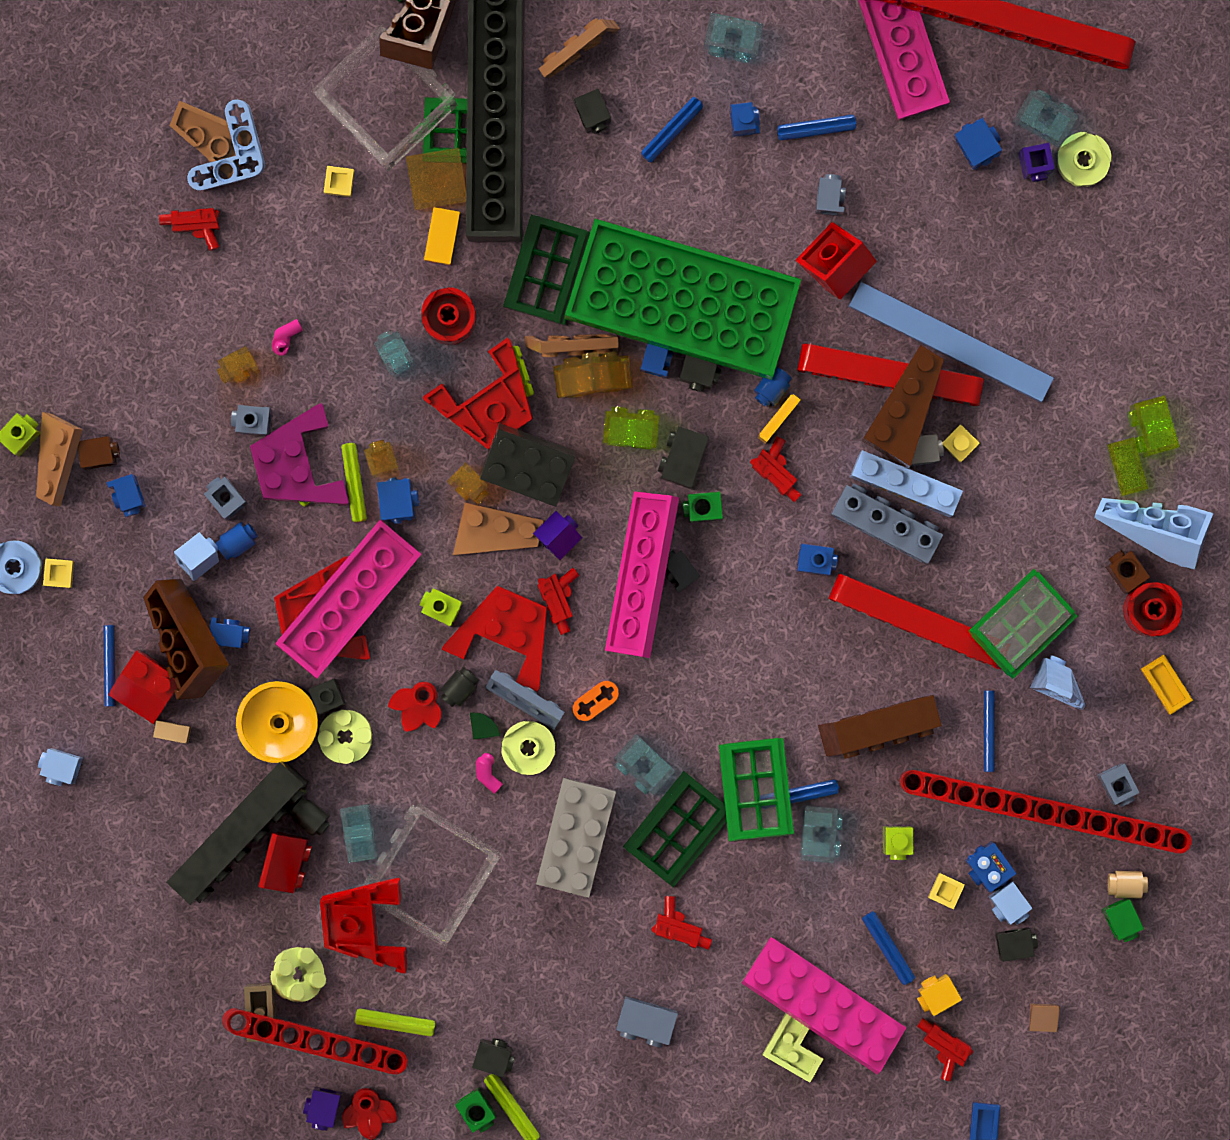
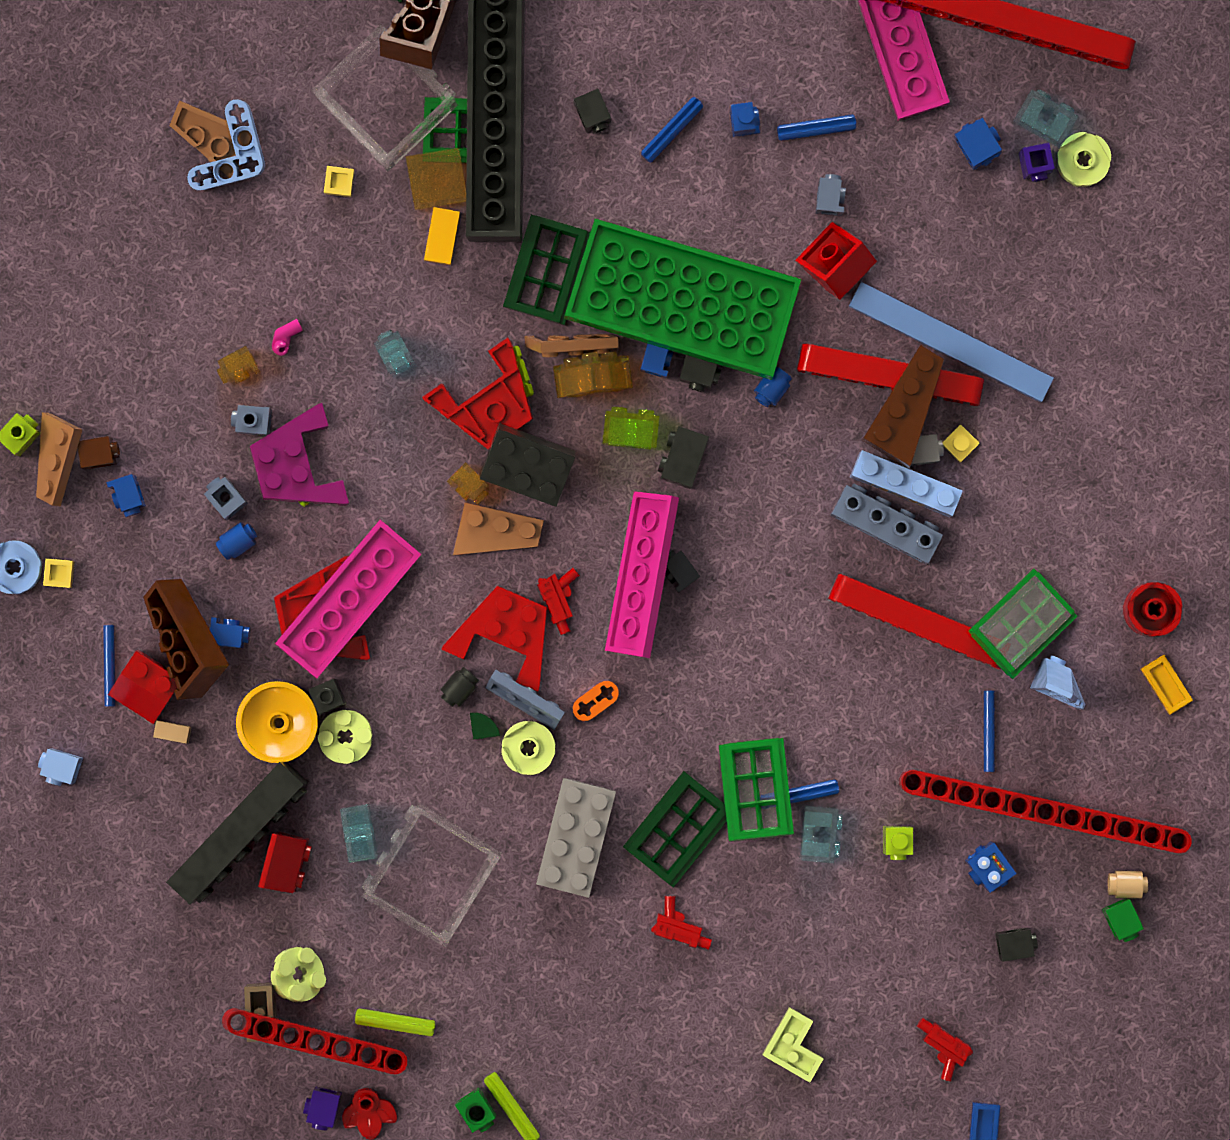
(197, 556): light blue brick -> none
(200, 222): red piece -> none
(310, 817): pearl dark grey brick -> none
(351, 923): red wing -> none
(354, 482): lime axle -> none
(381, 458): clear yellow brick -> none
(397, 500): blue head -> none
(414, 709): red plate -> none
(440, 606): lime brick -> none
(444, 301): red brick -> none
(484, 772): dark pink arm -> none
(494, 1057): pearl dark grey brick -> none
(558, 534): dark purple brick -> none
(589, 39): medium nougat wing -> none
(646, 1021): sand blue brick -> none
(659, 771): clear light blue brick -> none
(713, 500): green brick -> none
(747, 35): clear light blue brick -> none
(771, 467): red piece -> none
(778, 418): yellow tile -> none
(816, 560): blue brick -> none
(824, 1005): dark pink plate -> none
(880, 726): reddish brown wedge -> none
(888, 948): blue axle -> none
(938, 994): yellow brick -> none
(946, 891): light yellow plate -> none
(1010, 904): light blue brick -> none
(1044, 1017): medium nougat slope -> none
(1121, 774): sand blue brick -> none
(1127, 466): clear neon green tile -> none
(1138, 574): reddish brown brick -> none
(1153, 426): clear neon green brick -> none
(1167, 533): light blue wedge -> none

